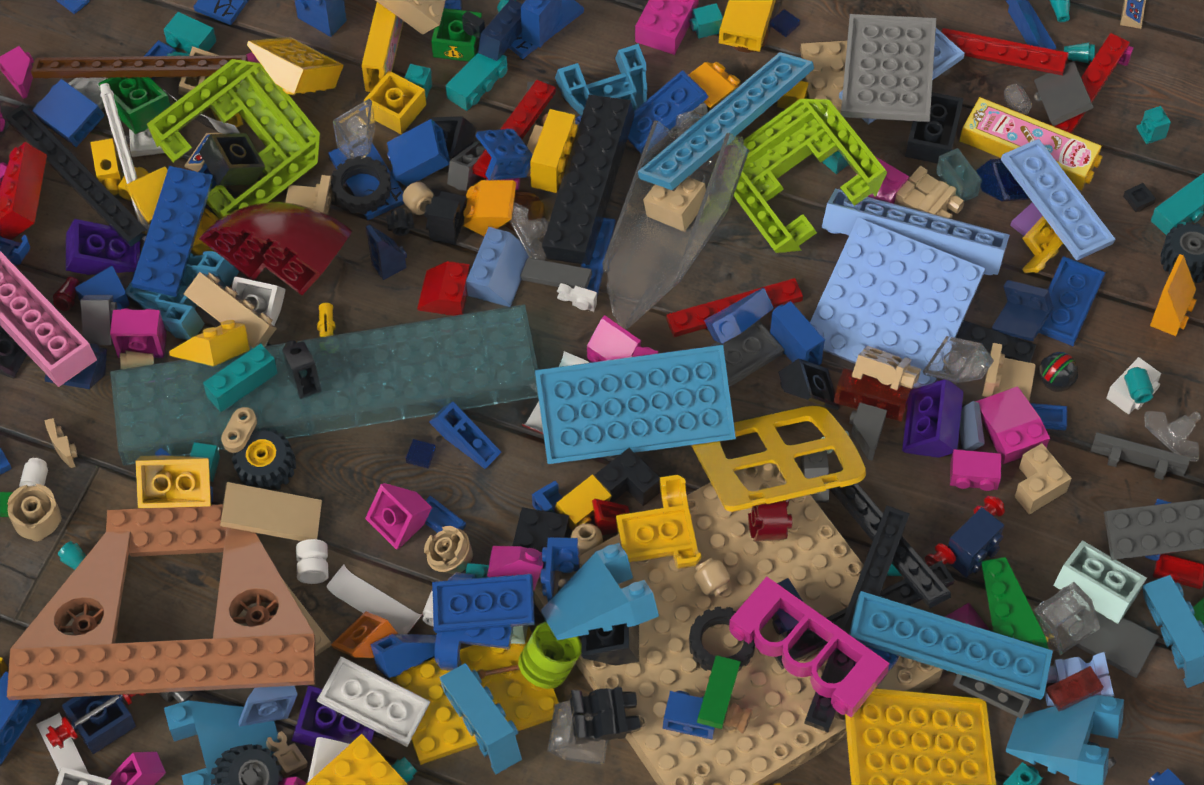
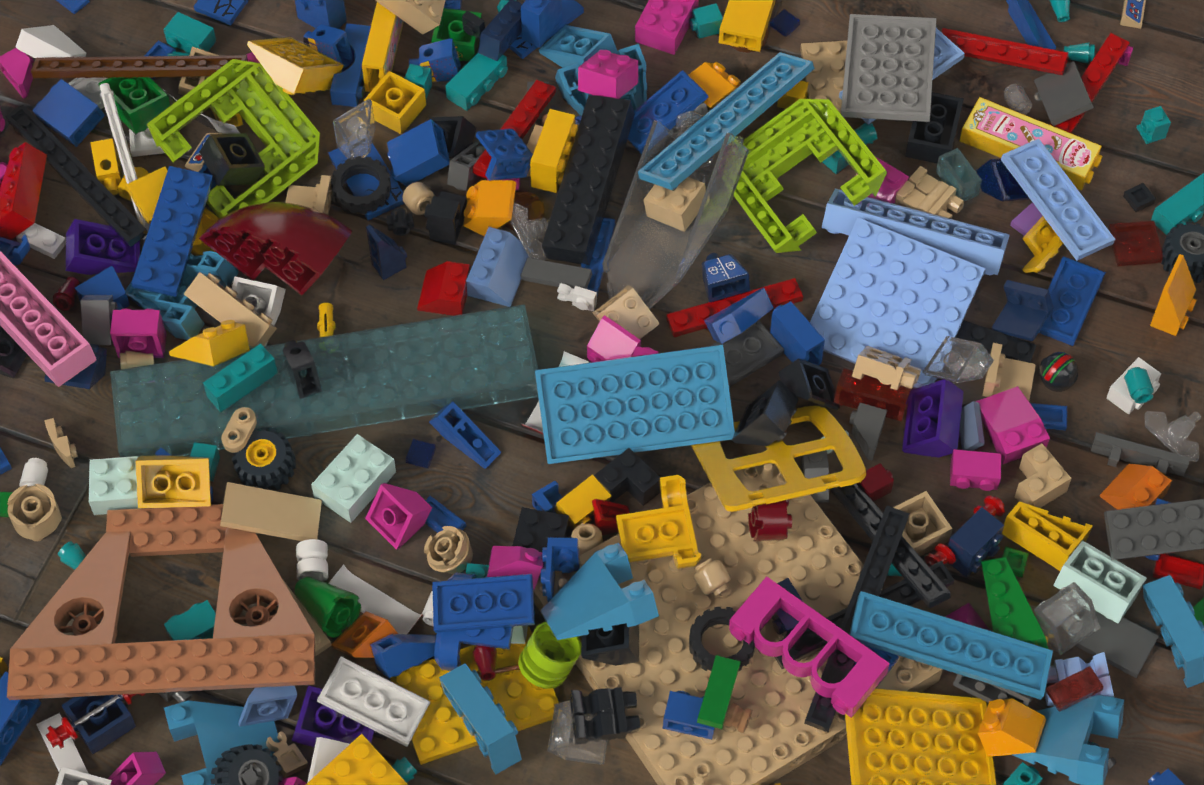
(43, 240): none -> white plate
(47, 42): none -> white slope
(112, 484): none -> light aqua brick
(192, 624): none -> teal brick
(328, 605): none -> green cone
(332, 43): none -> blue torso
(348, 85): none -> blue arch
(353, 478): none -> light aqua brick
(441, 58): none -> blue torso
(486, 661): none -> dark red cone
(576, 45): none -> dark azure slope
(608, 74): none -> dark pink brick
(629, 312): none -> tan bracket
(724, 277): none -> torso
(767, 417): none -> black slope
(866, 133): none -> teal cone
(877, 482): none -> dark red brick
(925, 524): none -> tan brick
(1010, 728): none -> light orange slope
(1016, 560): none -> green tile
(1043, 534): none -> yellow wedge
(1136, 243): none -> clear red plate
(1136, 487): none -> orange slope

